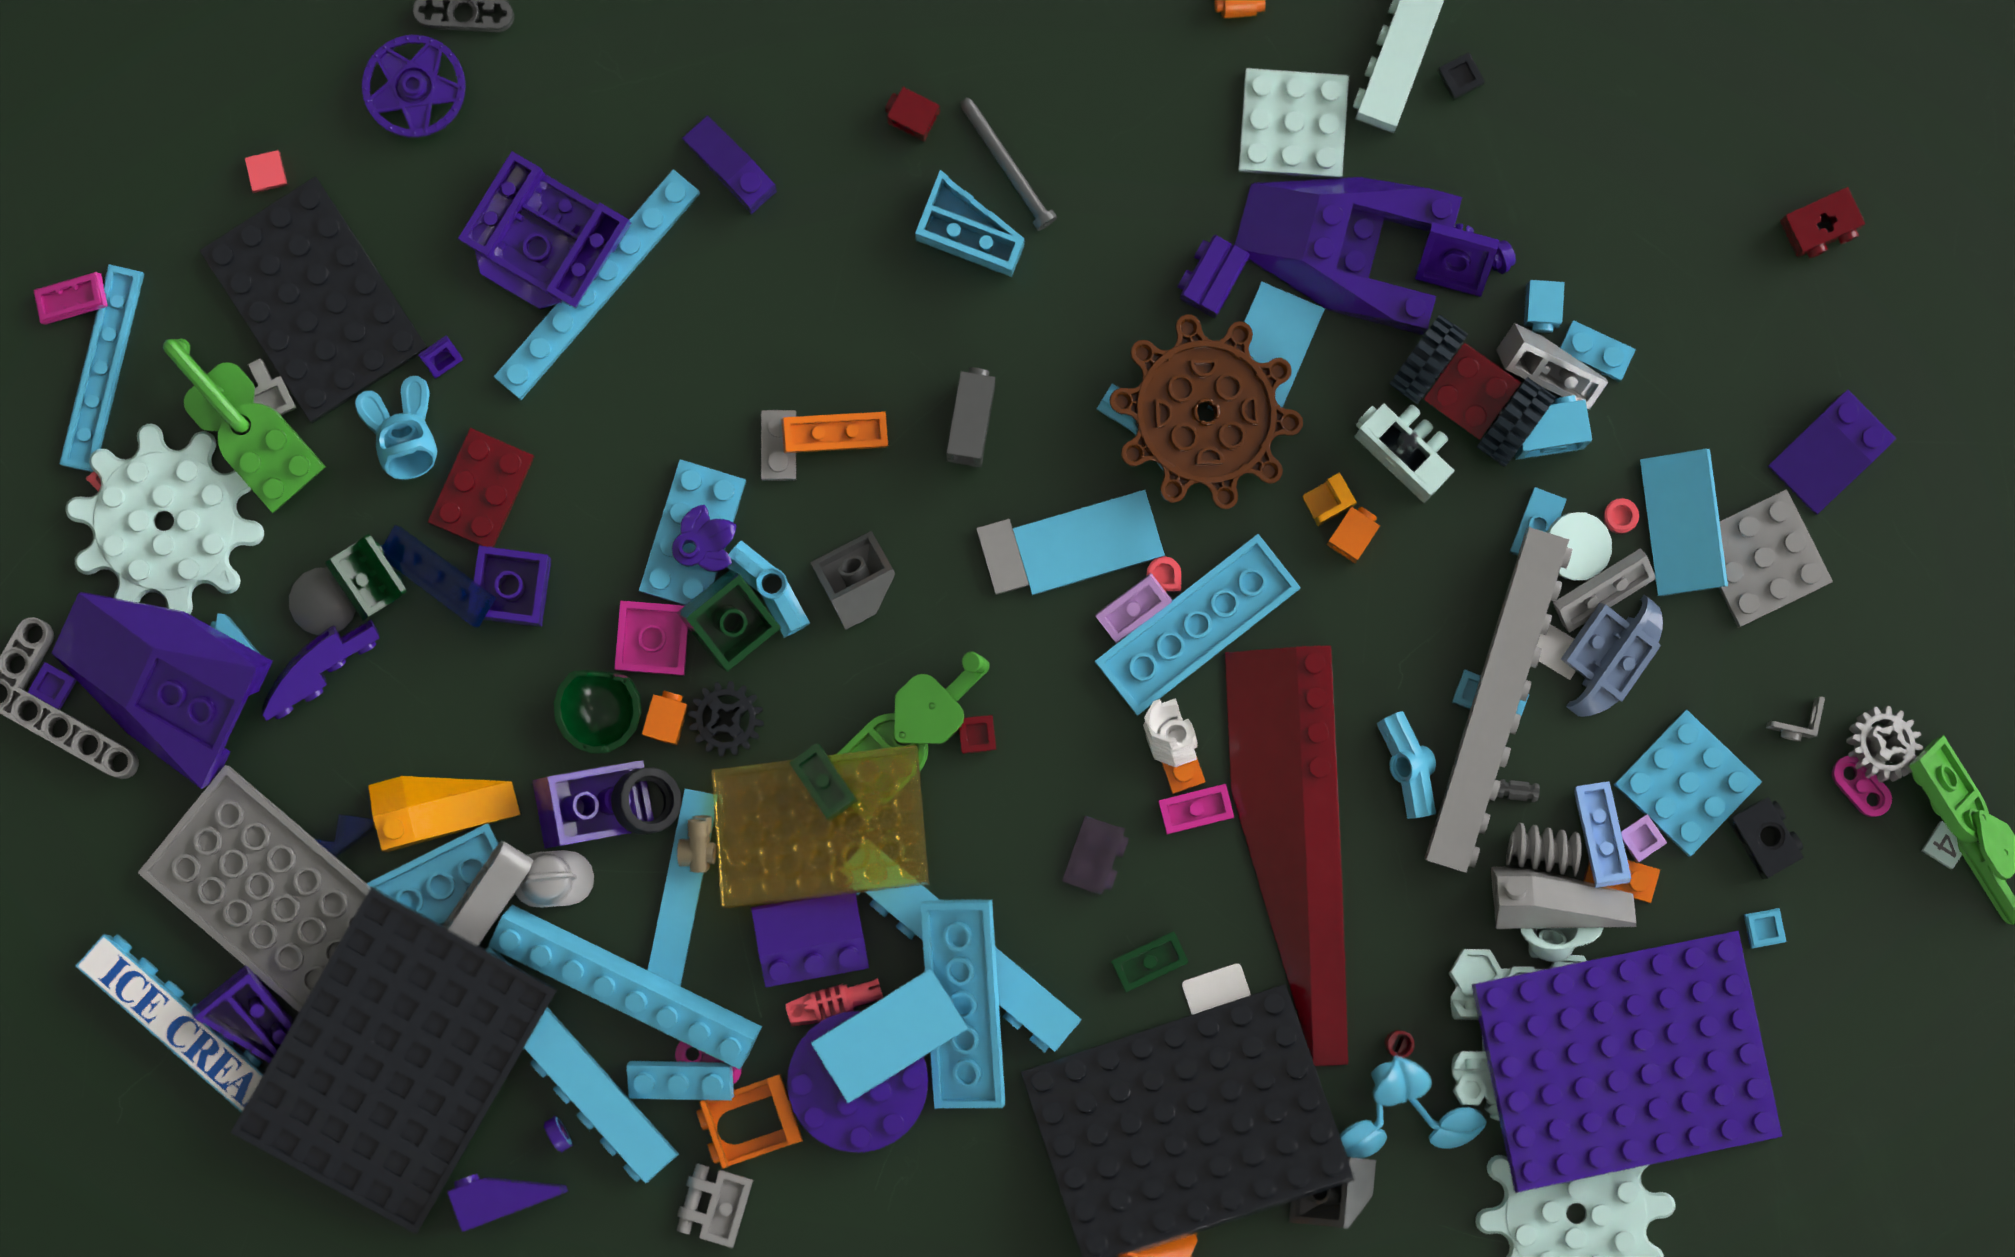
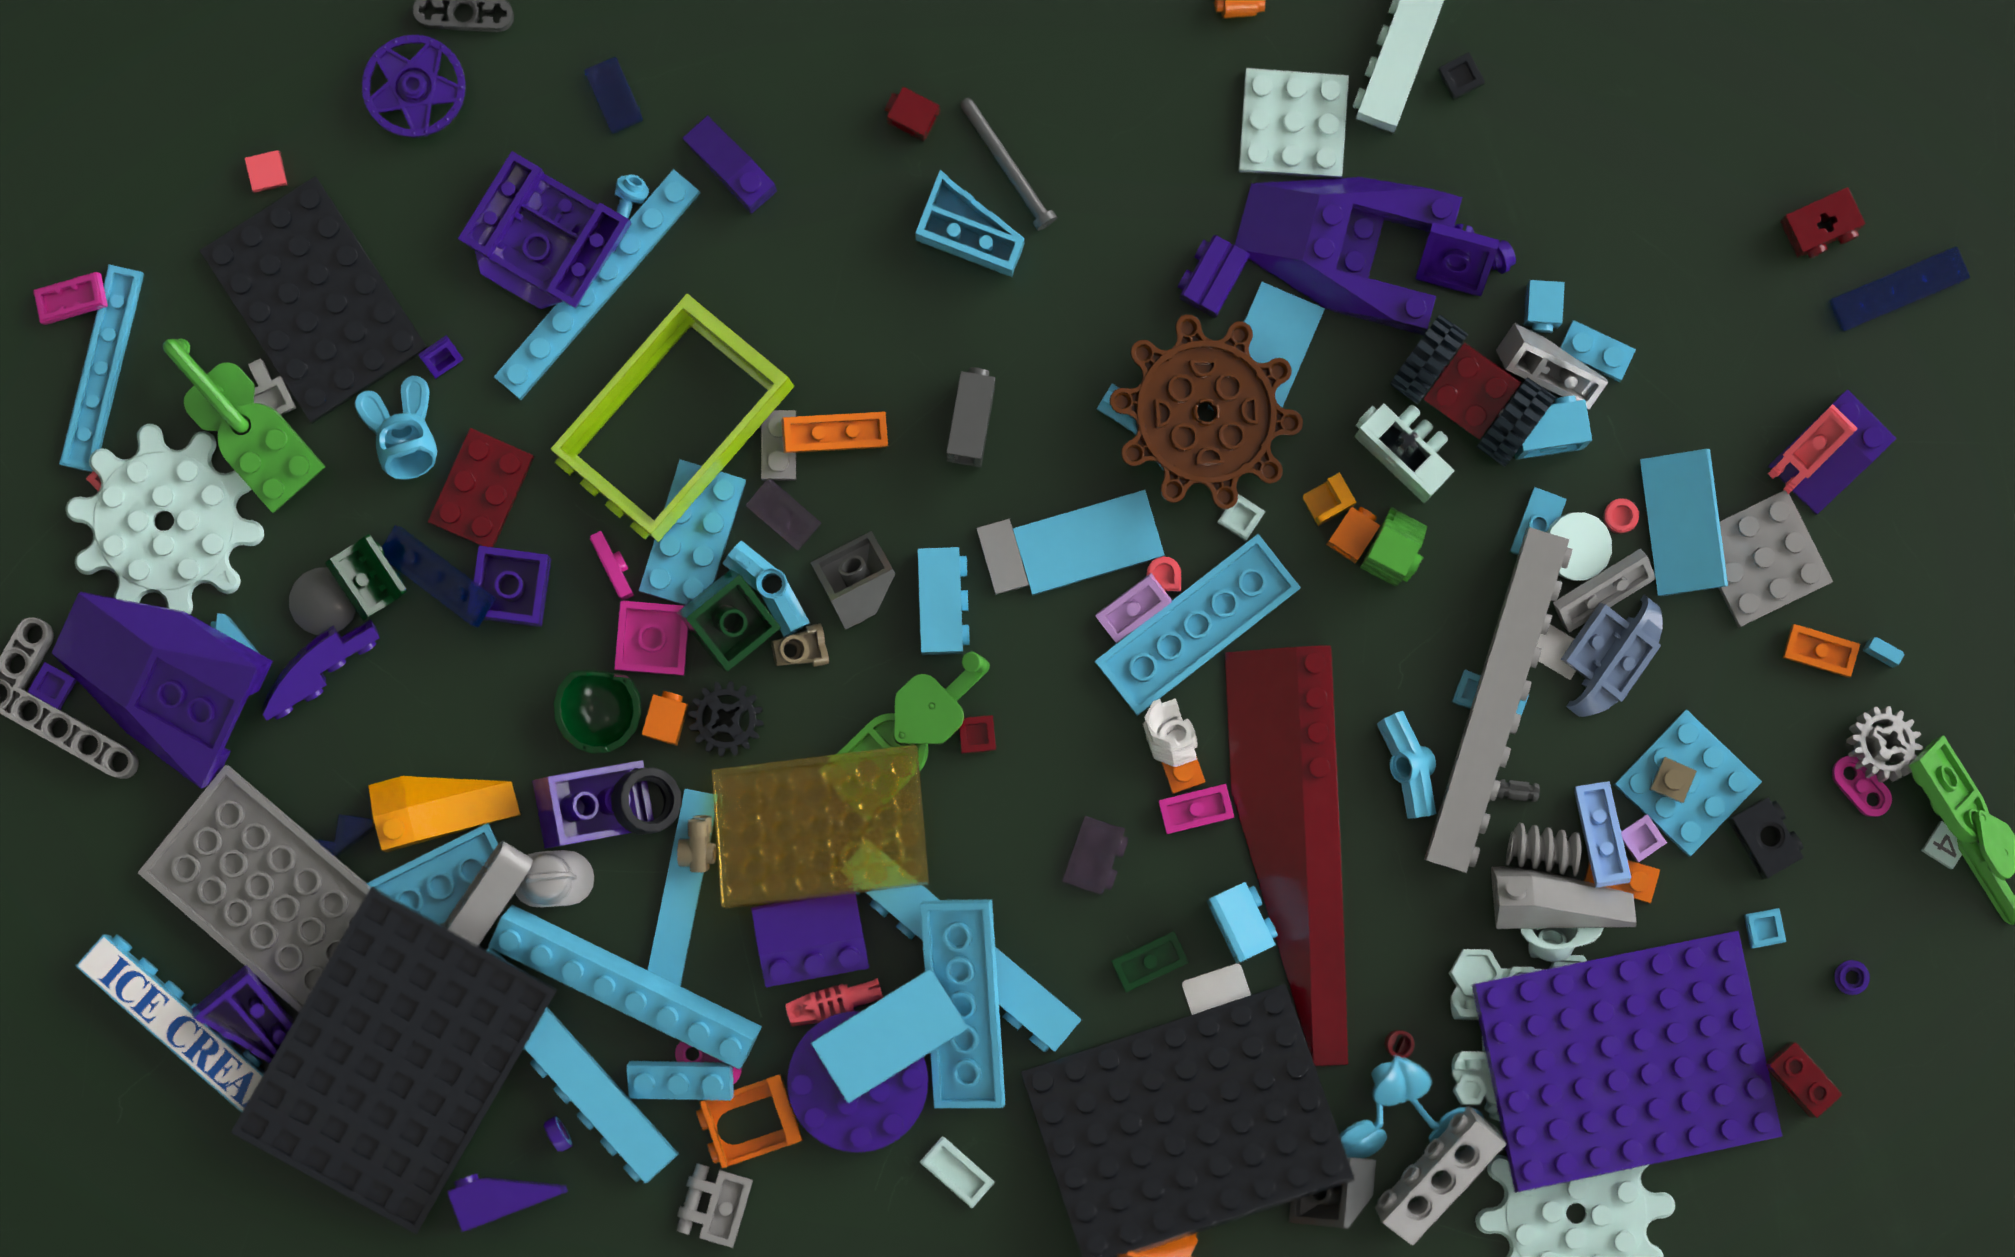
(613, 564): none -> dark pink plate
(614, 95): none -> clear blue tile
(630, 189): none -> medium azure plate
(683, 316): none -> lime window
(708, 537): dark purple plate -> none
(783, 514): none -> clear purple plate
(808, 646): none -> dark tan plate
(823, 781): dark green plate -> none
(942, 601): none -> medium azure brick
(957, 1172): none -> light aqua tile
(1241, 518): none -> light aqua tile
(1242, 922): none -> medium azure slope
(1395, 548): none -> bright green wedge
(1439, 1192): none -> light grey brick
(1673, 780): none -> dark tan plate
(1796, 733): light grey bracket -> none
(1803, 1080): none -> dark red brick
(1815, 446): none -> coral hinge
(1821, 650): none -> orange plate
(1862, 977): none -> dark purple plate
(1883, 652): none -> medium azure tile
(1899, 289): none -> clear blue tile

